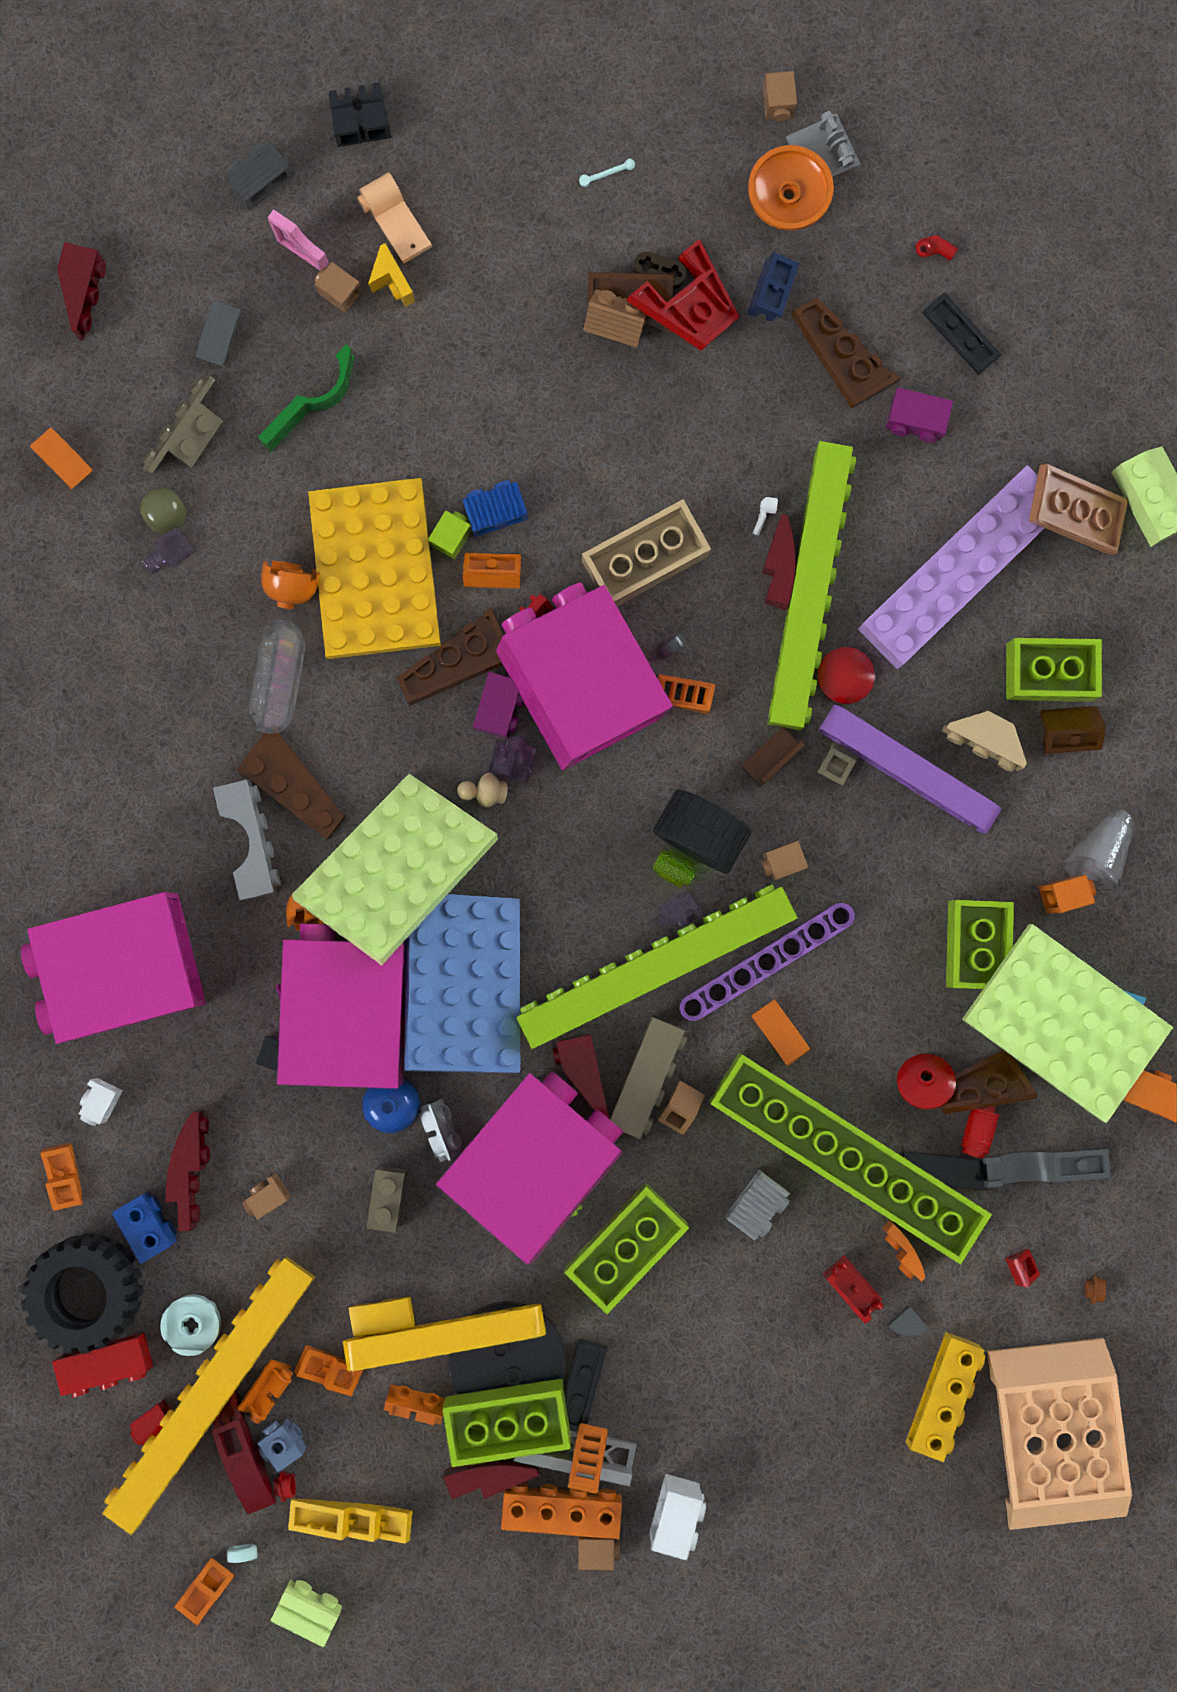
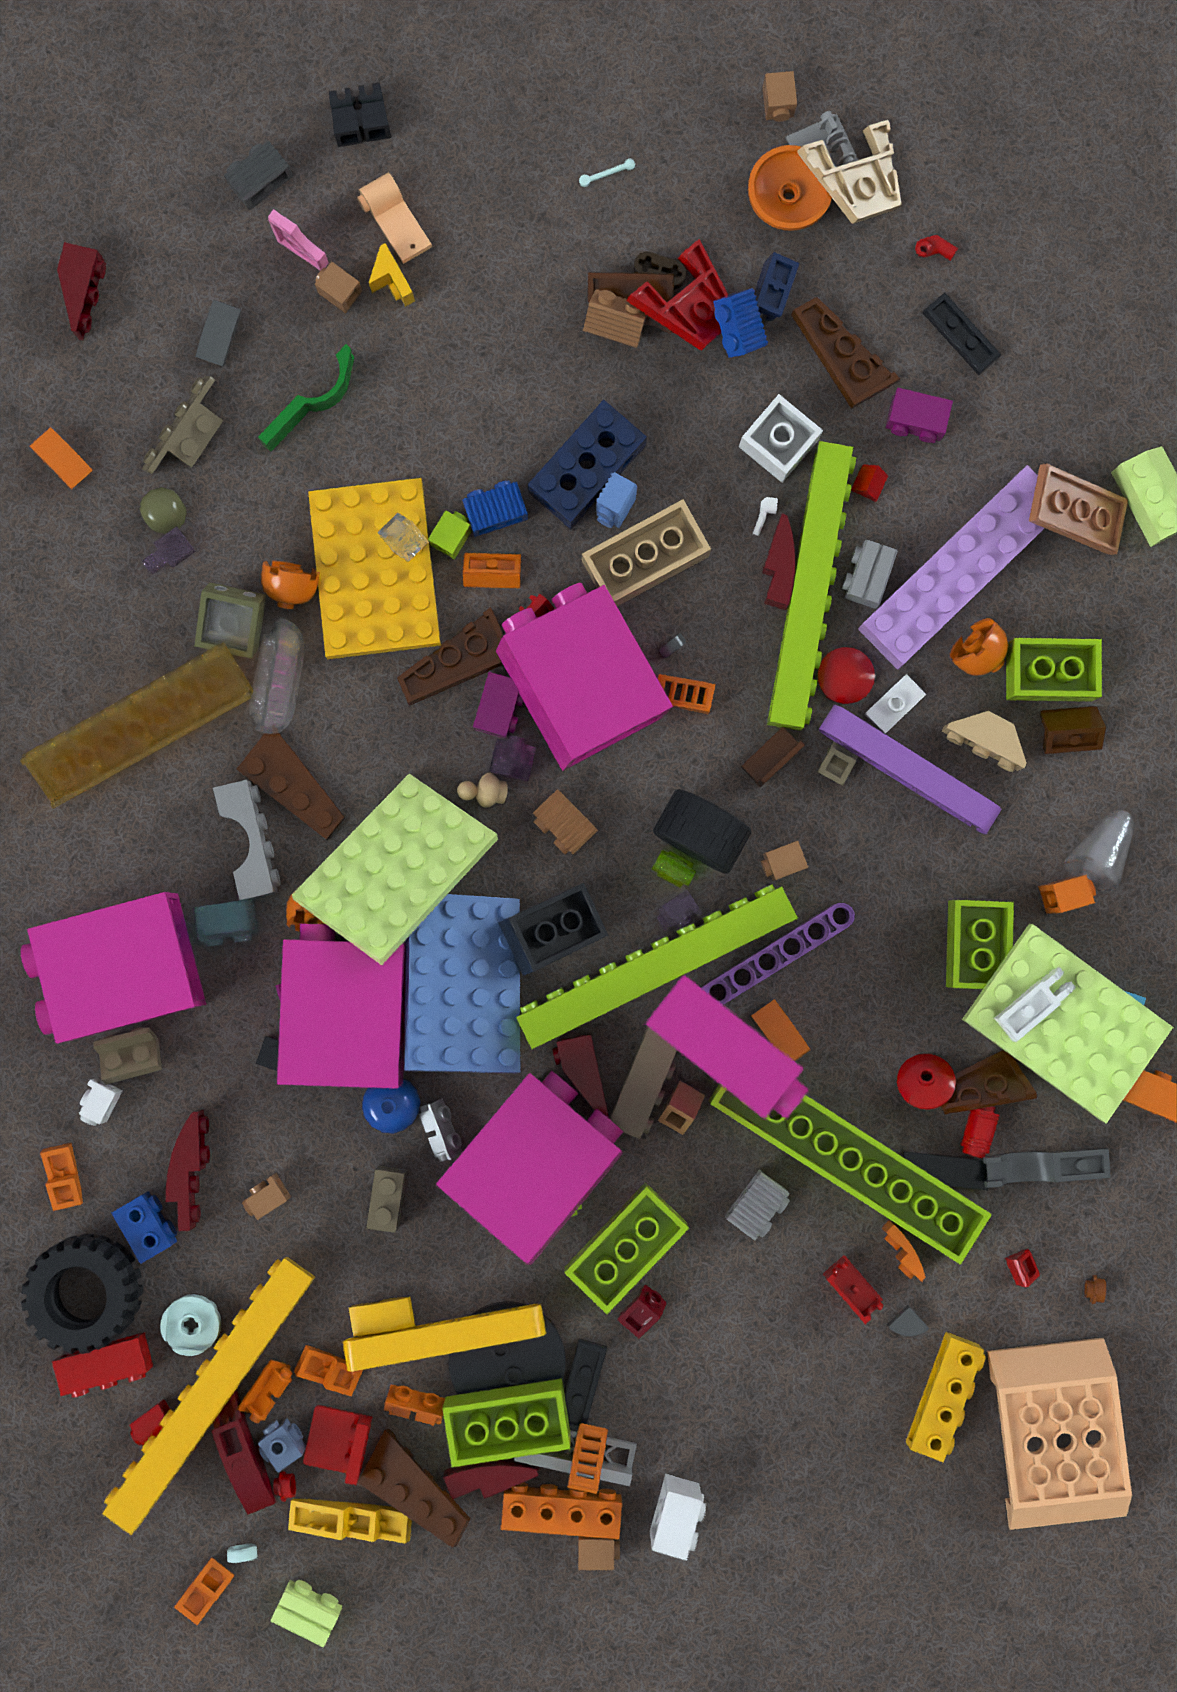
(128, 1055): none -> dark tan bracket
(138, 725): none -> clear yellow tile
(225, 921): none -> clear light blue brick
(231, 618): none -> piece
(338, 1441): none -> red bracket
(403, 537): none -> clear brick
(412, 1491): none -> reddish brown wing
(553, 929): none -> black brick
(564, 822): none -> medium nougat brick
(582, 446): none -> dark blue brick
(615, 500): none -> medium blue brick
(643, 1311): none -> dark red bracket
(728, 1050): none -> dark pink brick
(740, 323): none -> blue brick
(780, 438): none -> white brick
(863, 186): none -> tan wing
(869, 574): none -> light grey brick
(870, 481): none -> red slope
(895, 704): none -> white plate
(982, 650): none -> orange cylinder
(1033, 1005): none -> white hinge

